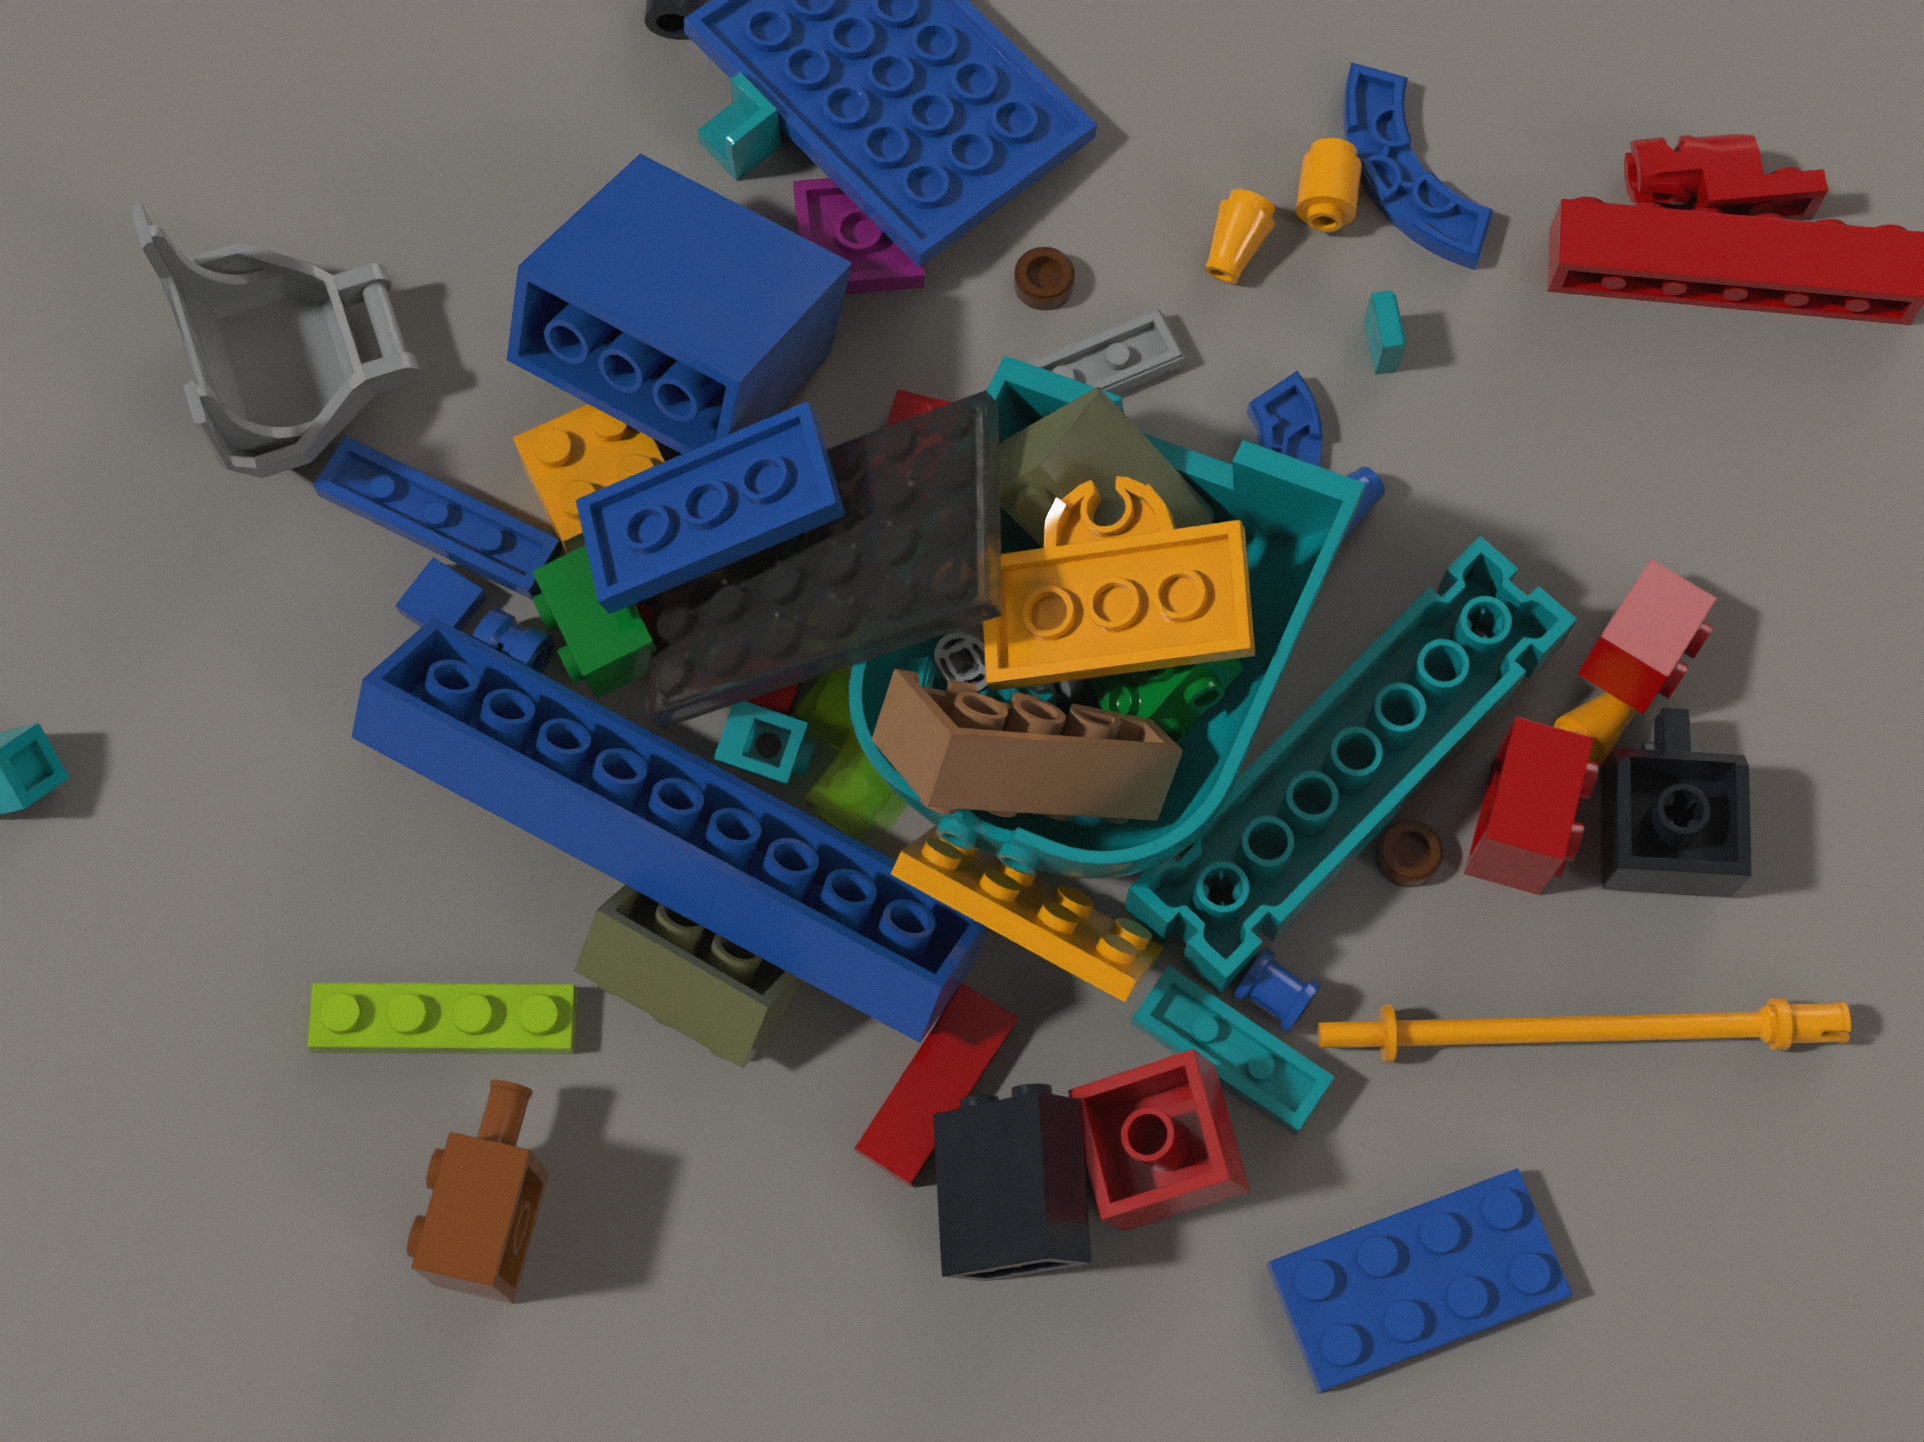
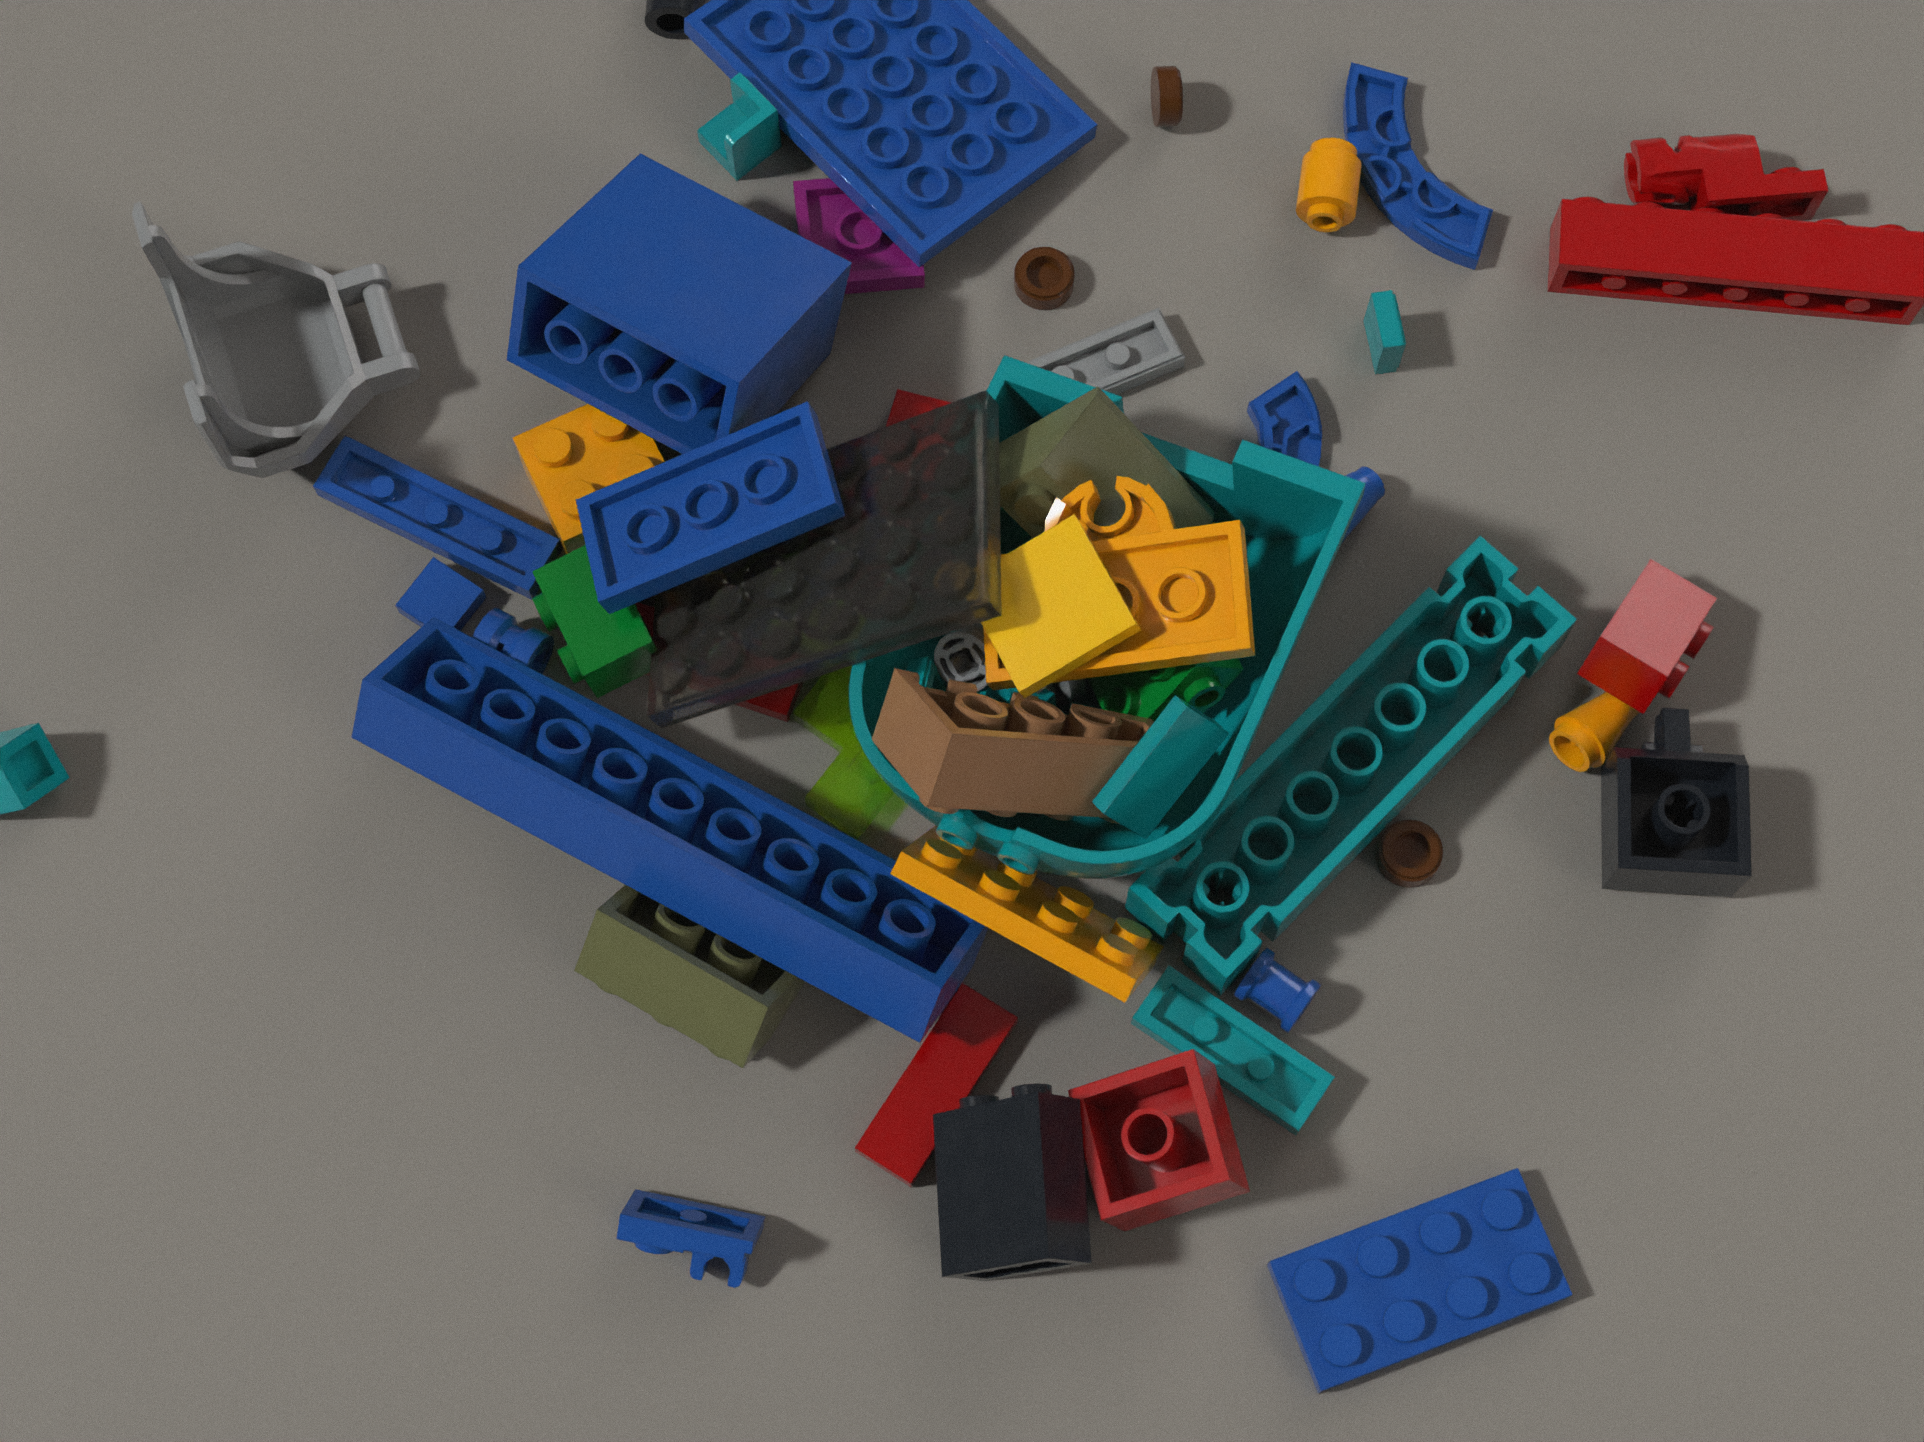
(442, 1018): lime plate -> none
(481, 1203): dark orange brick -> none
(674, 1224): none -> blue plate
(744, 729): teal brick -> none
(1056, 608): none -> yellow tile
(1160, 767): none -> teal tile
(1166, 96): none -> reddish brown tile
(1239, 231): light orange cone -> none
(1531, 806): red brick -> none
(1773, 1023): light orange bar -> none

